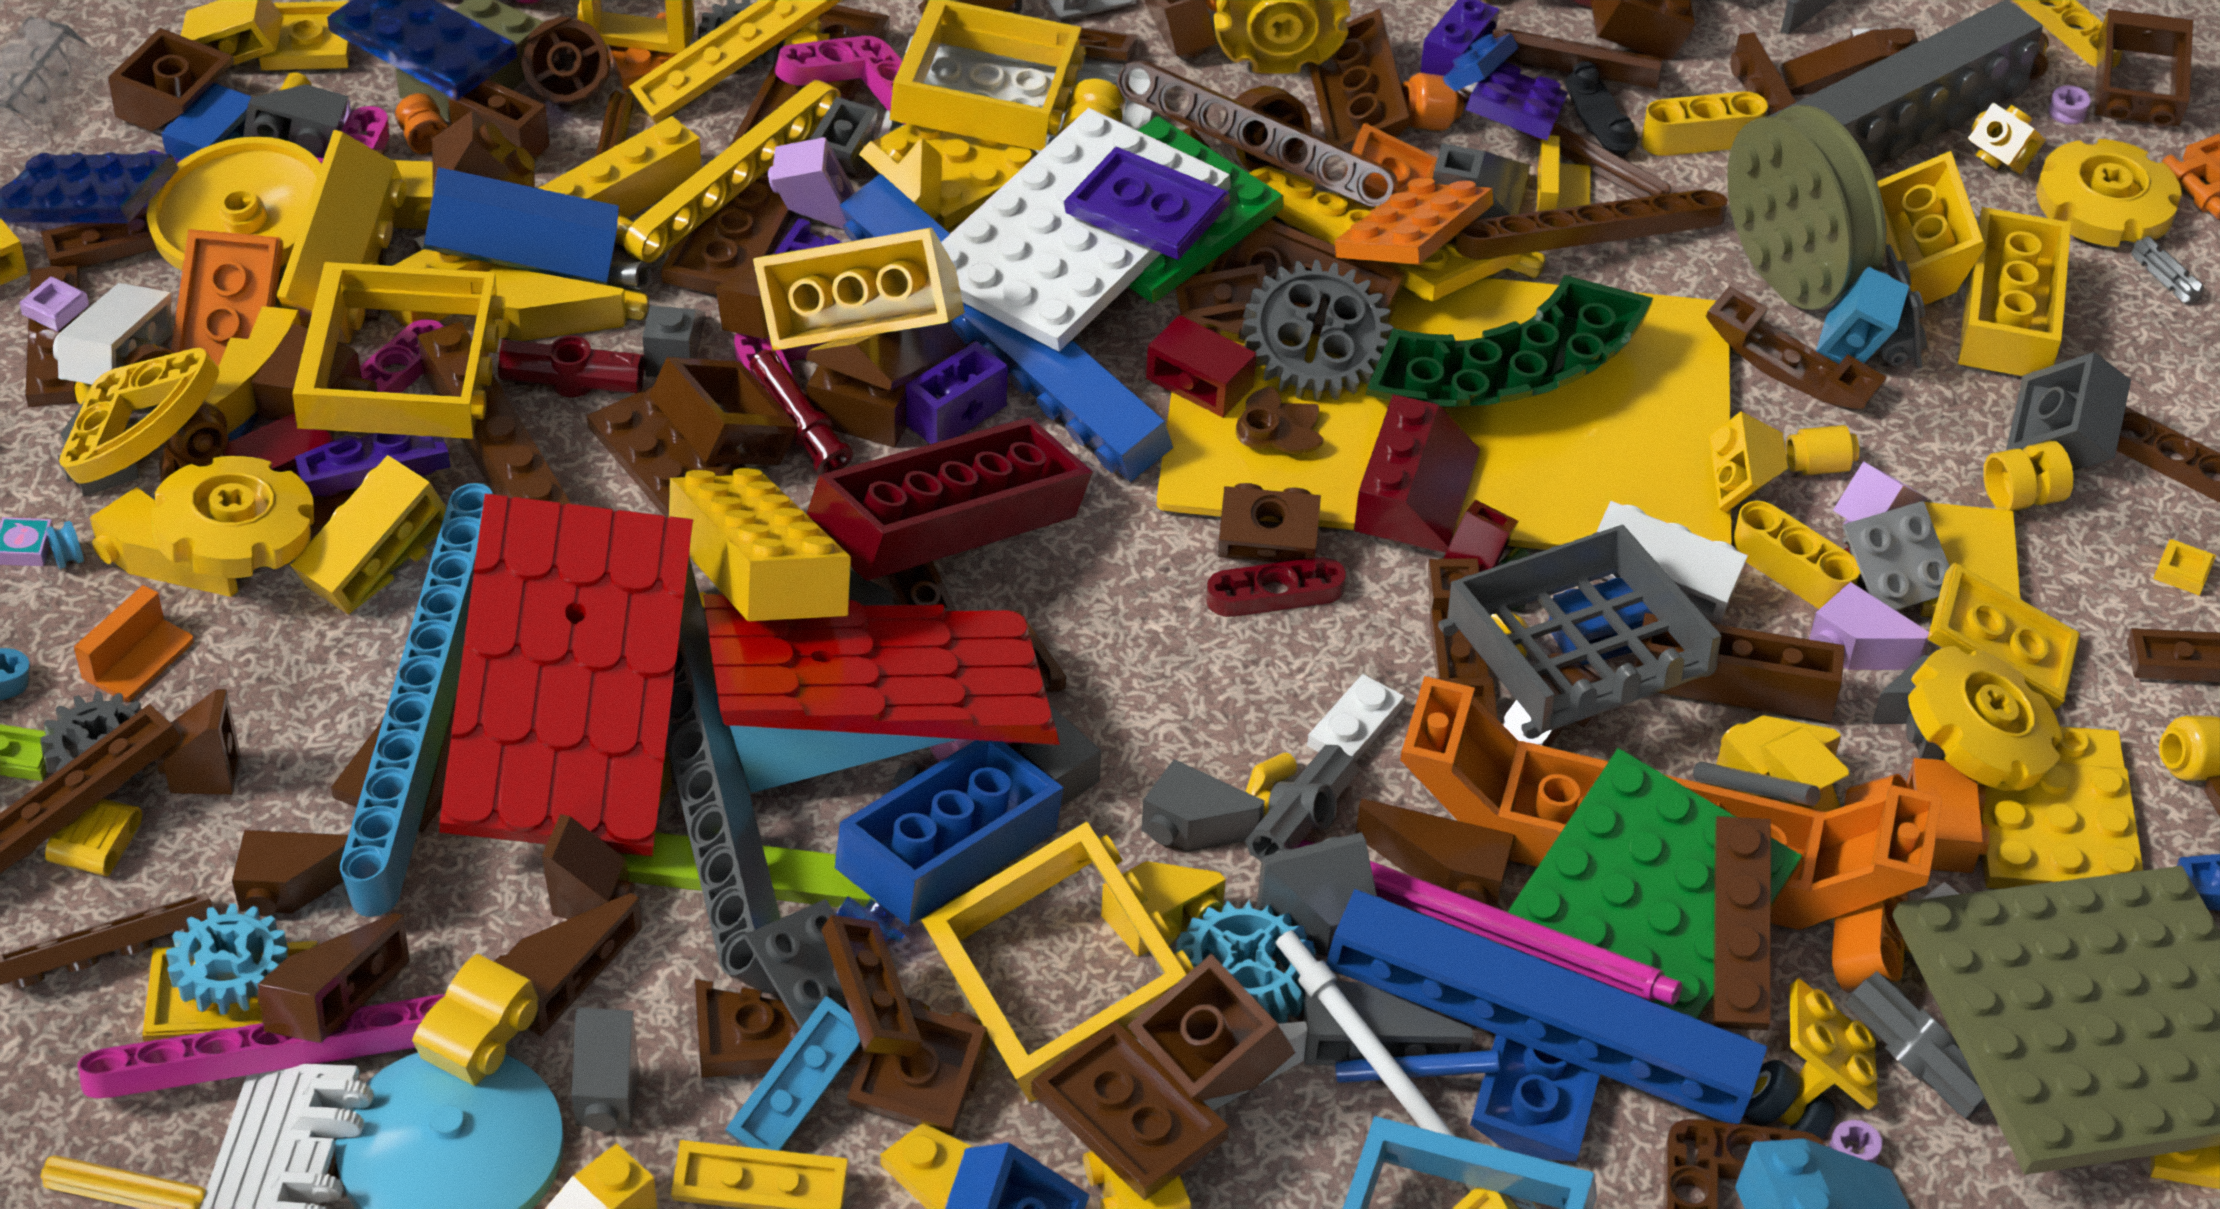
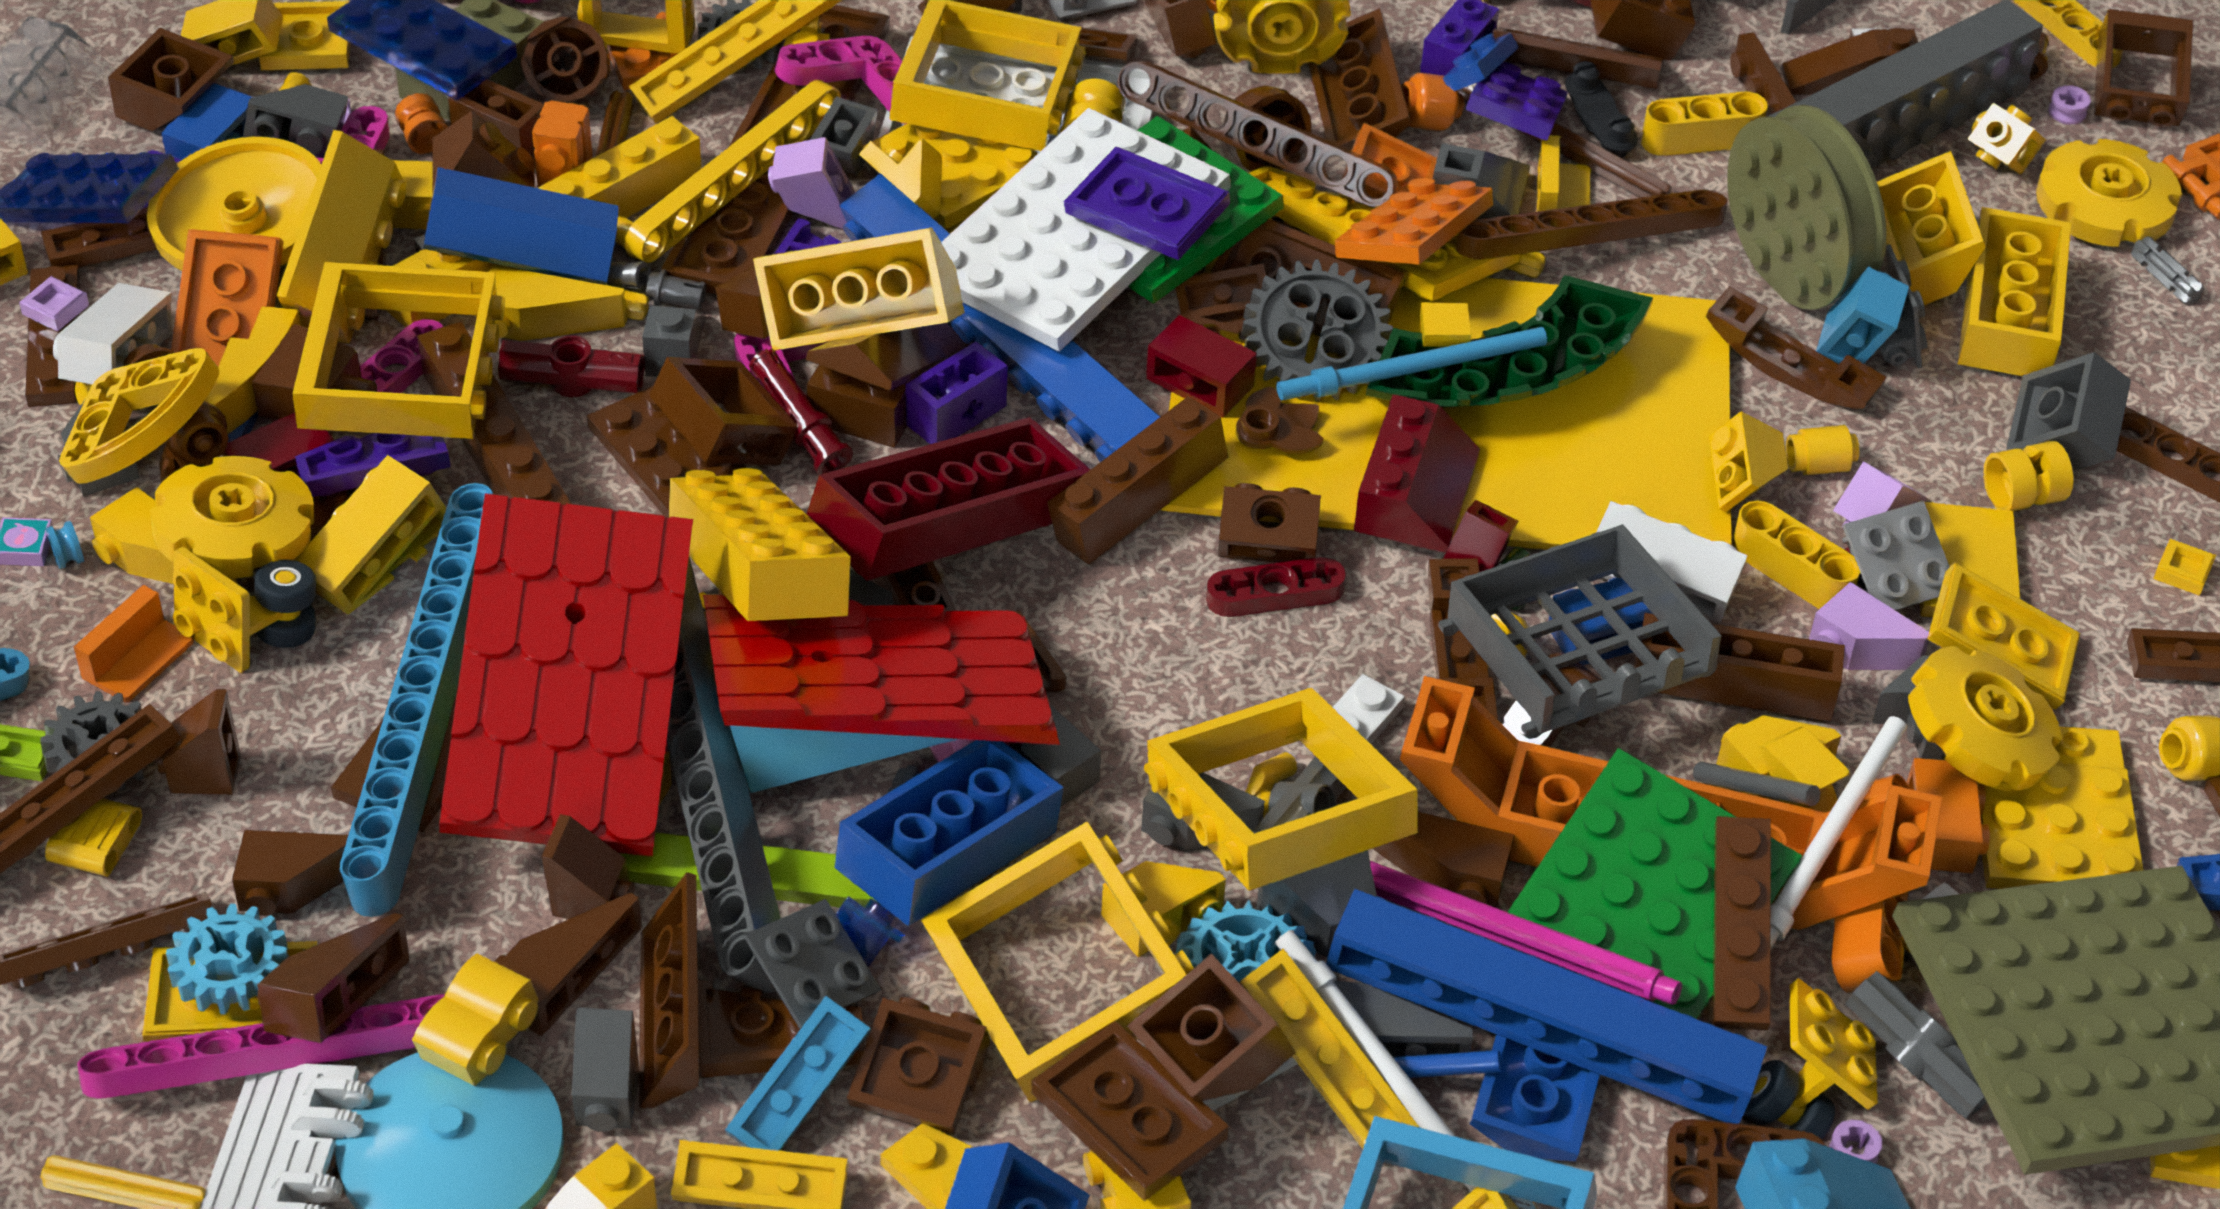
(225, 615): none -> yellow plate
(561, 140): none -> orange brick
(669, 999): none -> reddish brown slope
(675, 290): none -> flat silver pin
(871, 986): reddish brown plate -> none
(1138, 480): none -> reddish brown brick
(1324, 1047): none -> yellow plate
(1327, 380): none -> dark azure bar
(1380, 815): none -> yellow window
(1445, 324): none -> yellow tile
(1832, 828): none -> white bar

